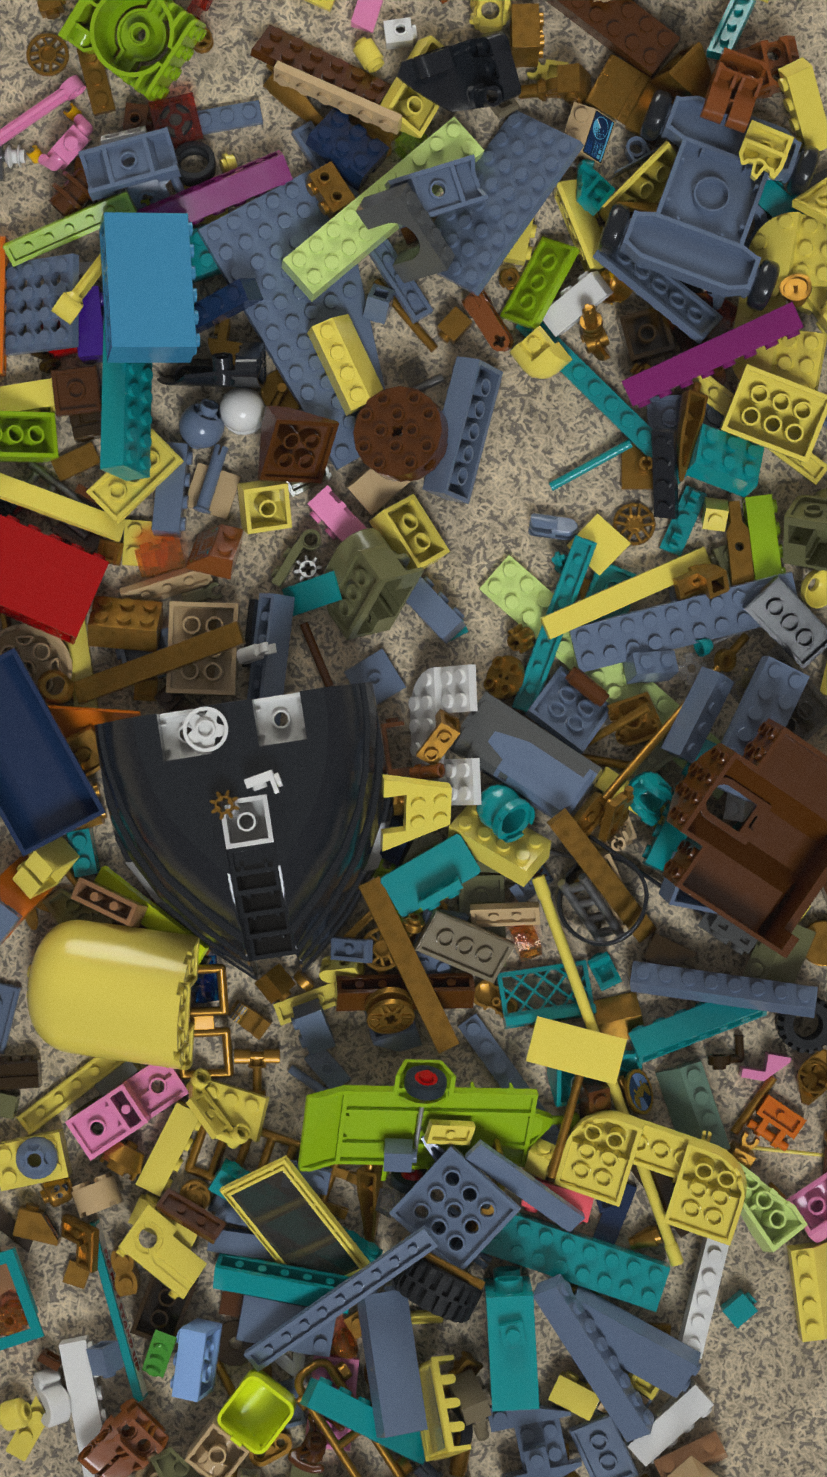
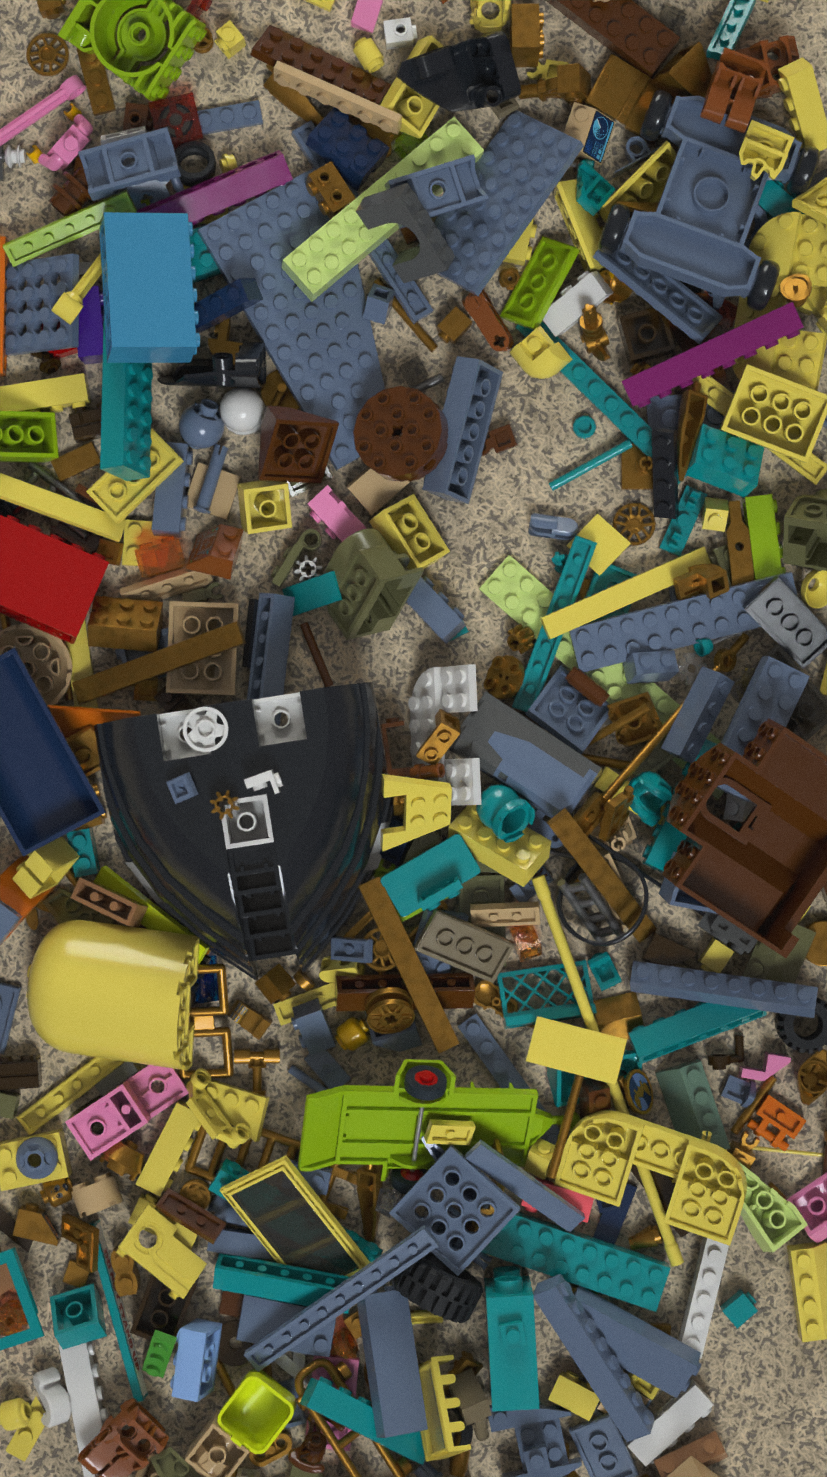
(50, 1359): reddish brown tile -> none
(61, 698): pearl gold piece -> none
(76, 391): reddish brown tile -> none
(78, 1316): none -> teal brick
(105, 1358): sand blue brick -> none
(182, 788): none -> sand blue tile
(229, 39): none -> light yellow brick
(255, 652): white bar -> none
(345, 362): light yellow slope -> none
(352, 1034): none -> yellow head
(381, 672): sand blue plate -> none
(399, 1155): sand blue brick -> none
(413, 923): pearl gold plate -> none
(454, 1270): pearl gold bar -> none
(500, 440): none -> reddish brown plate
(544, 829): none -> sand blue leg
(584, 427): none -> teal tile
(715, 956): none -> light yellow brick
(739, 1090): none -> sand blue tile

